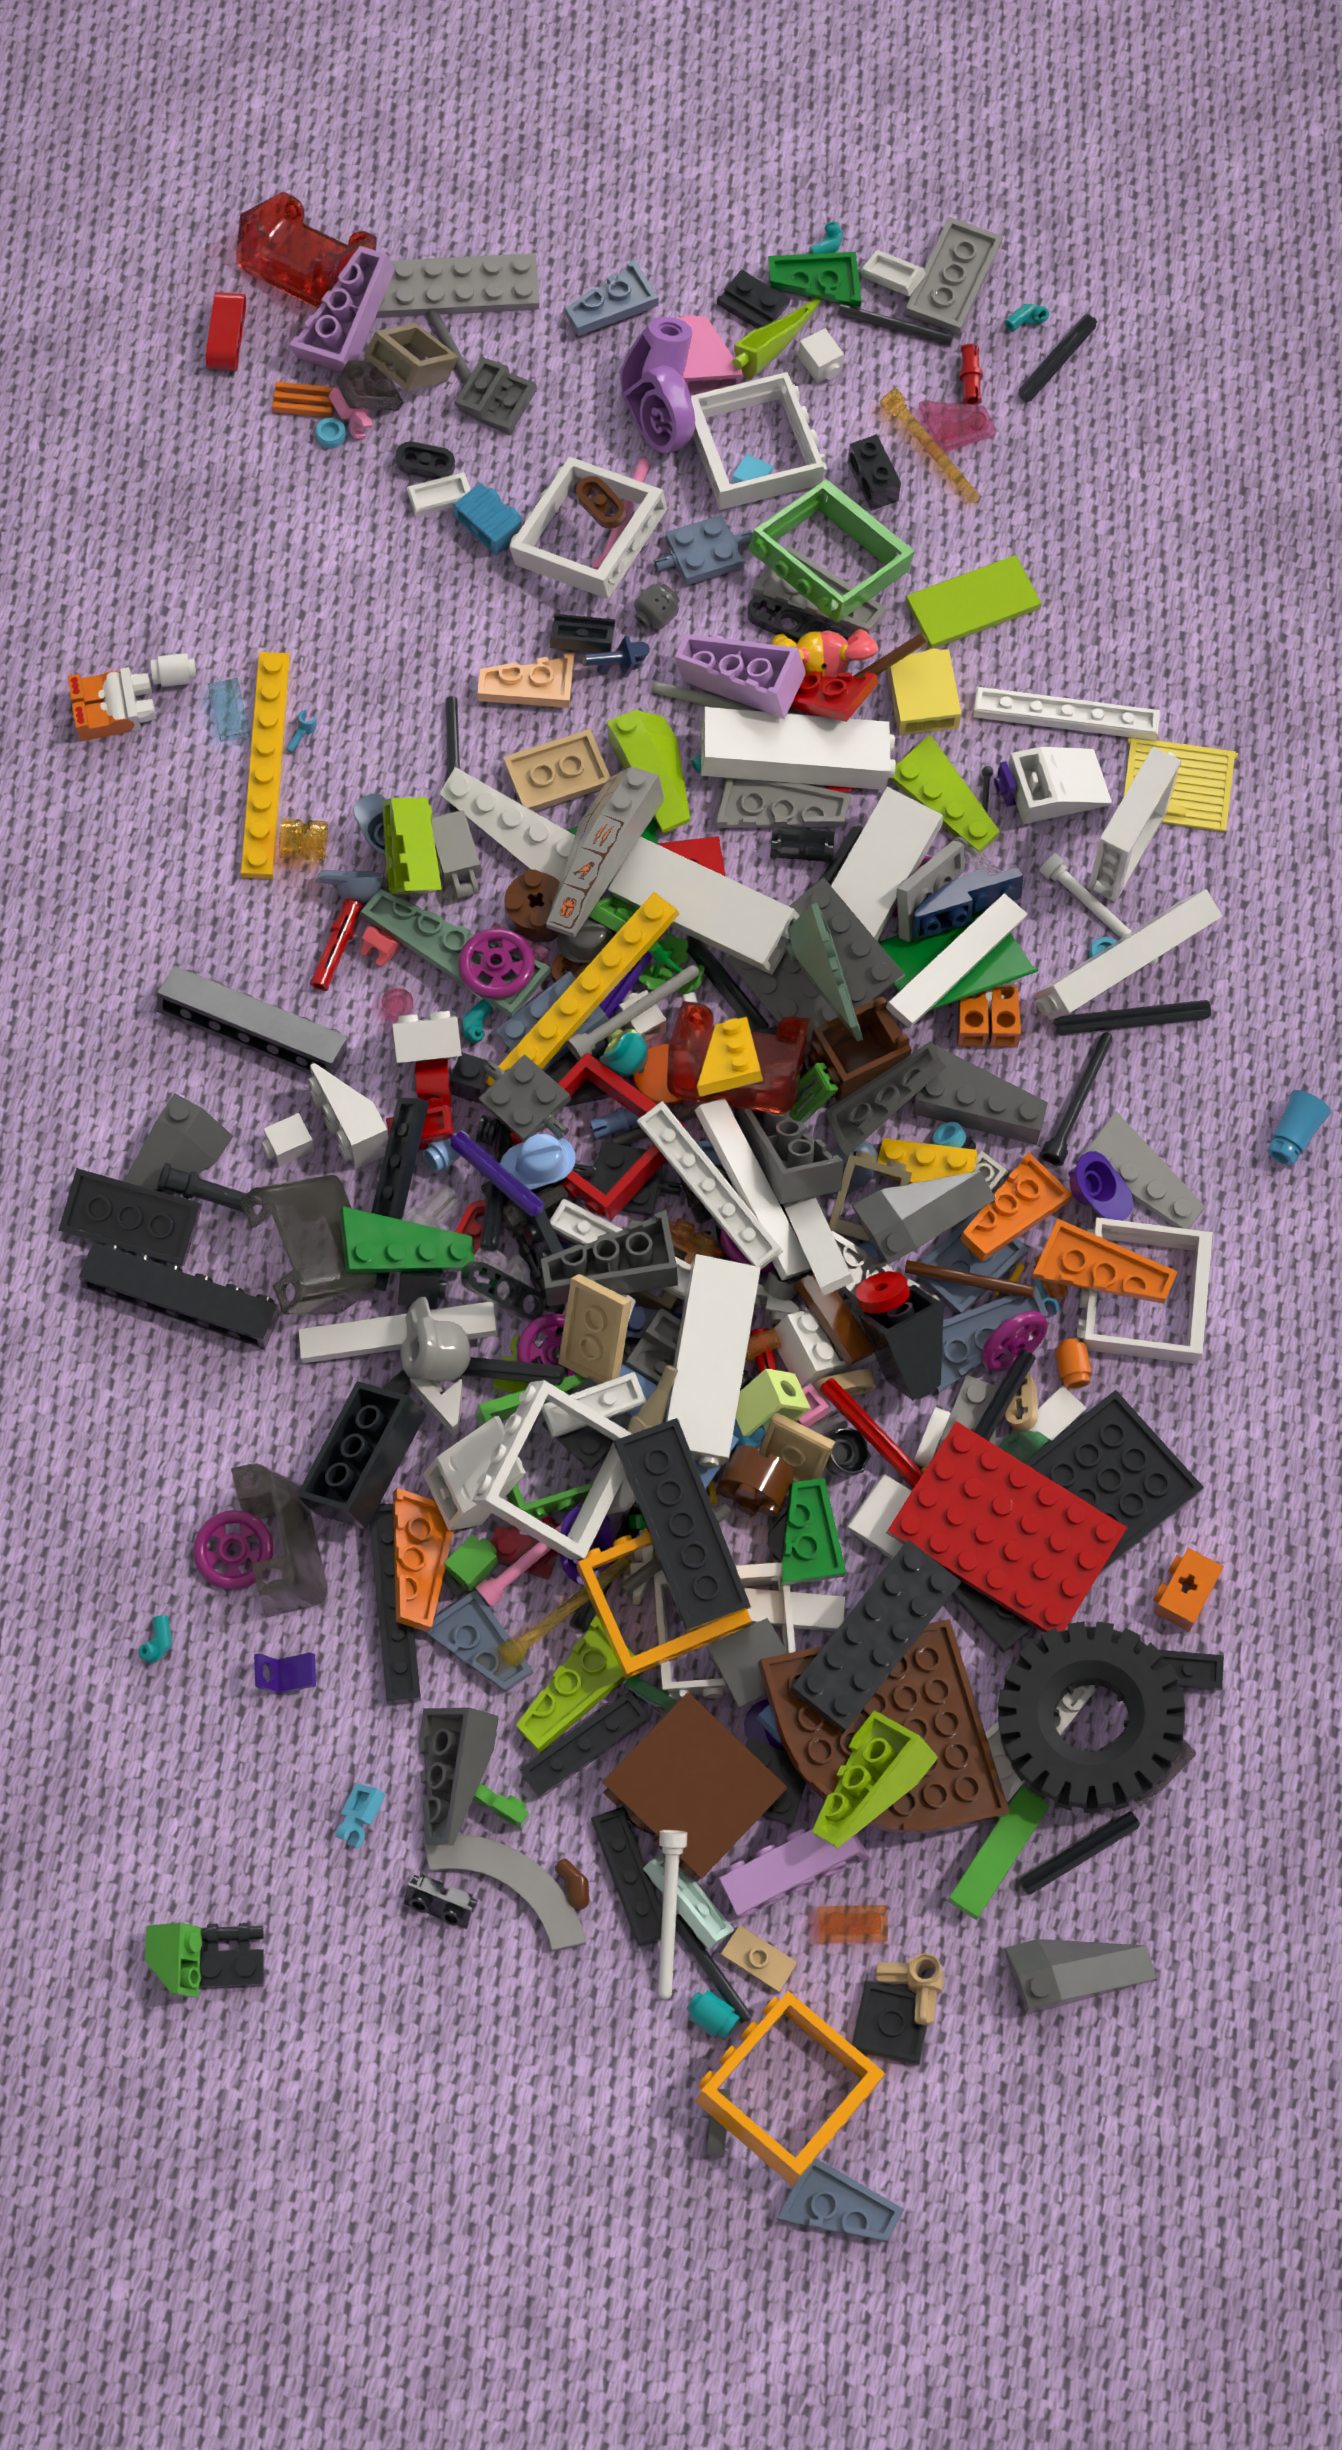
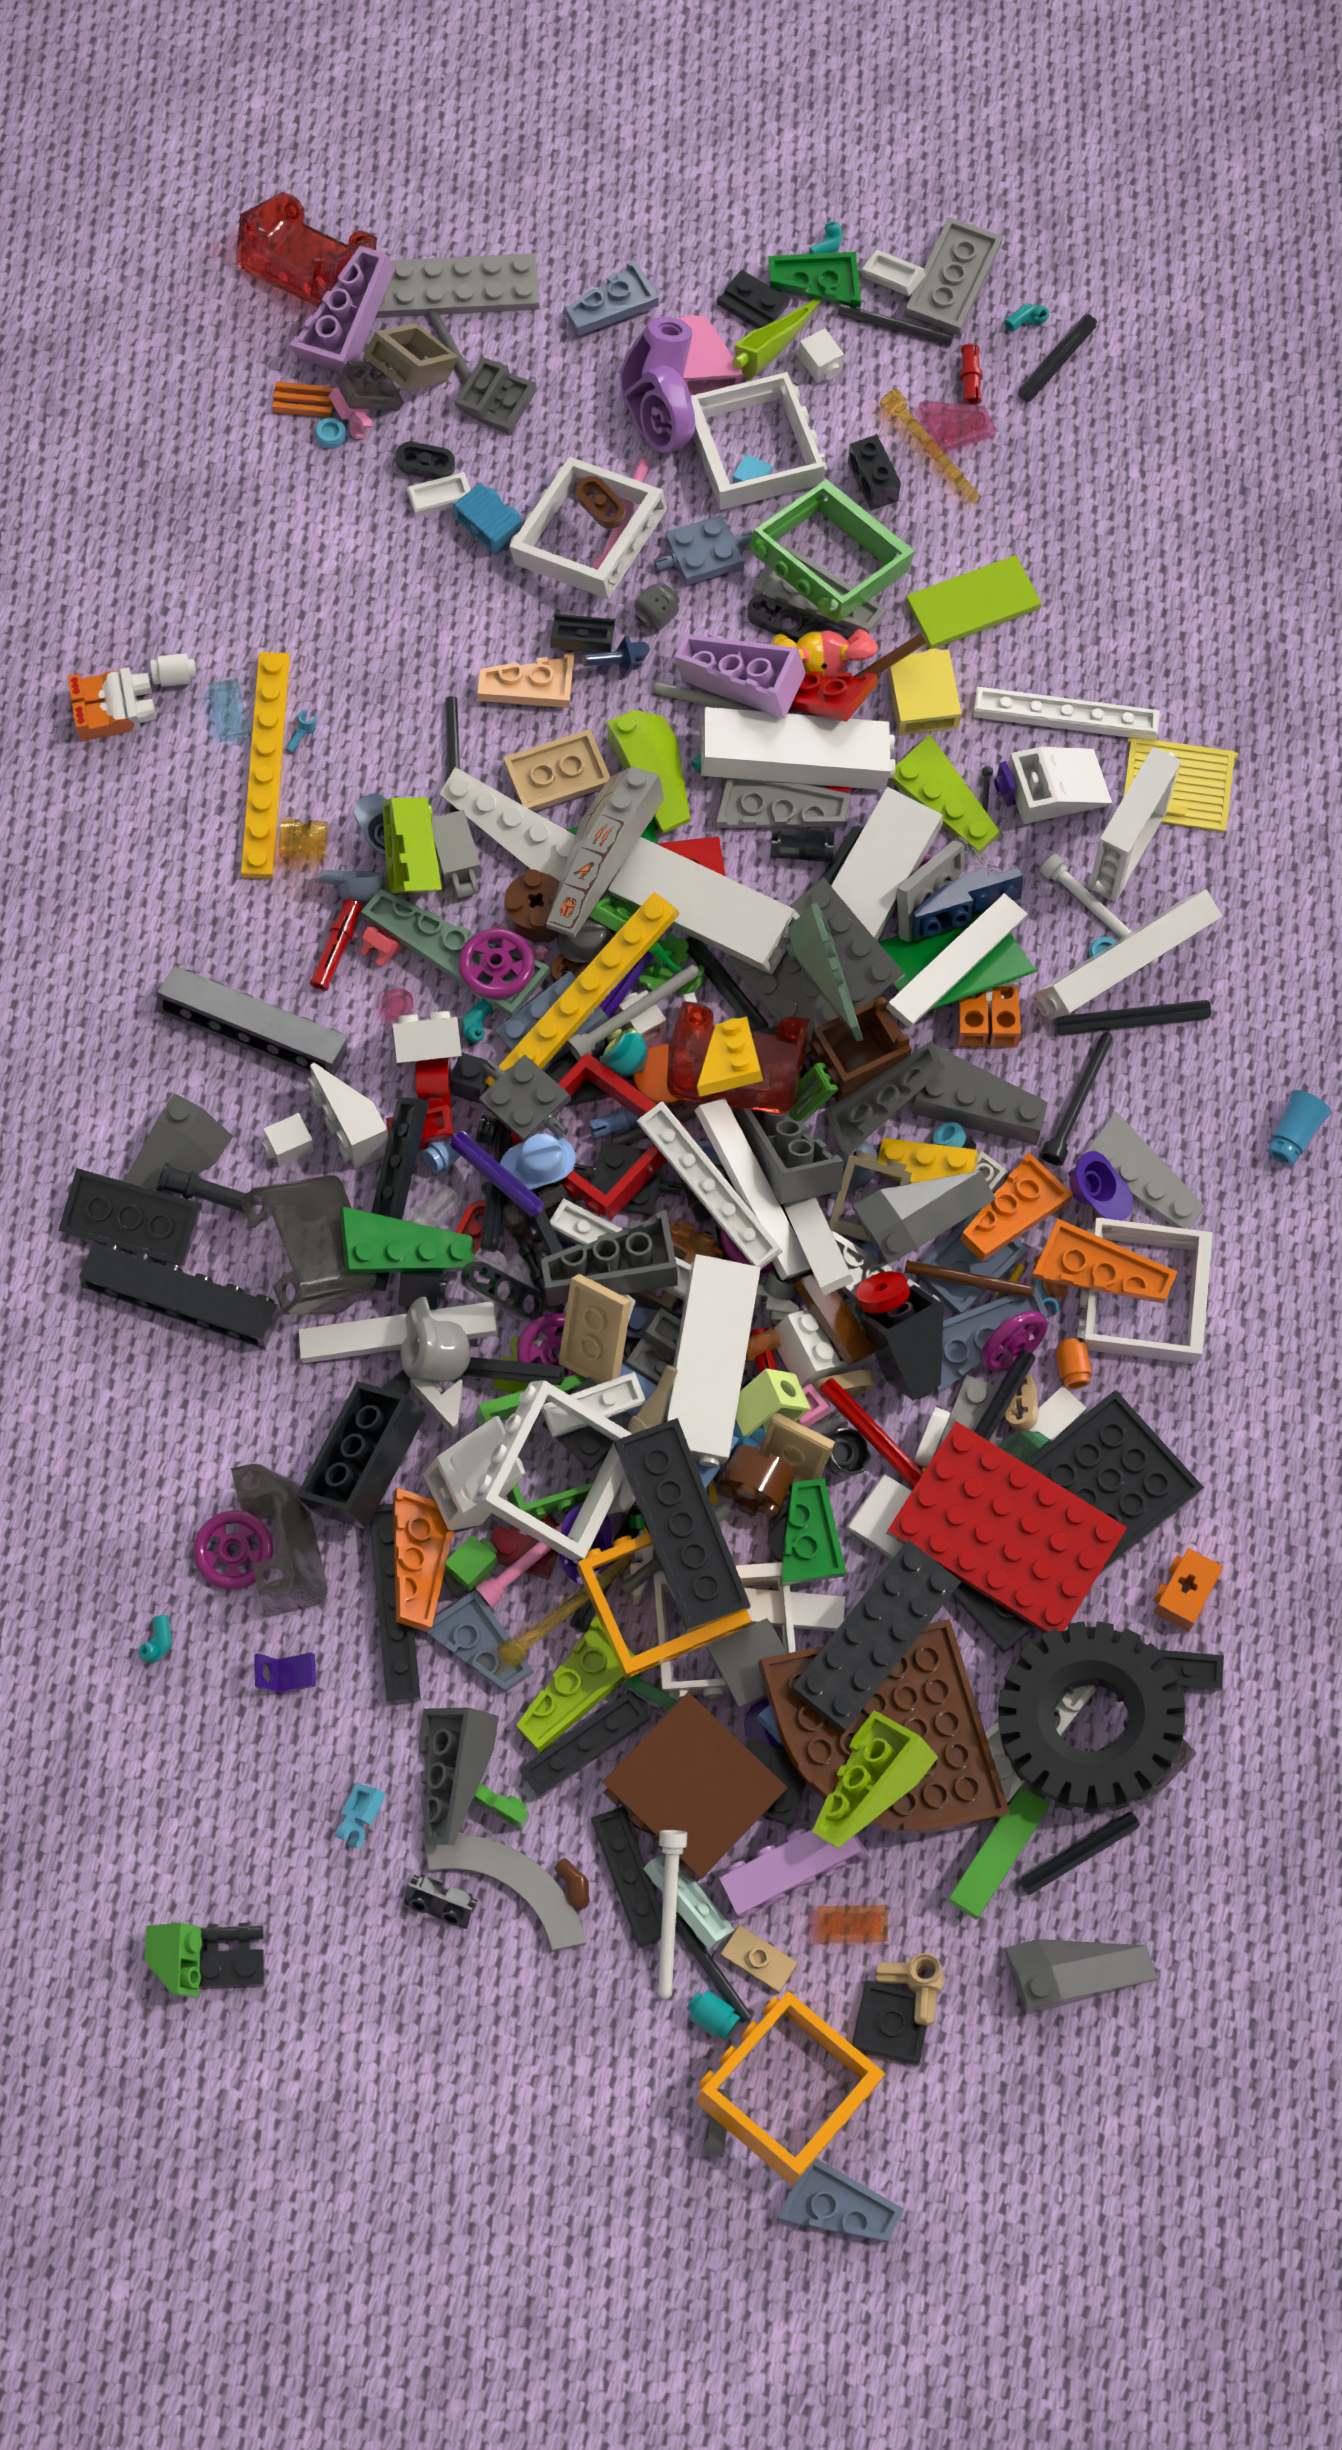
(225, 331): red beam -> none

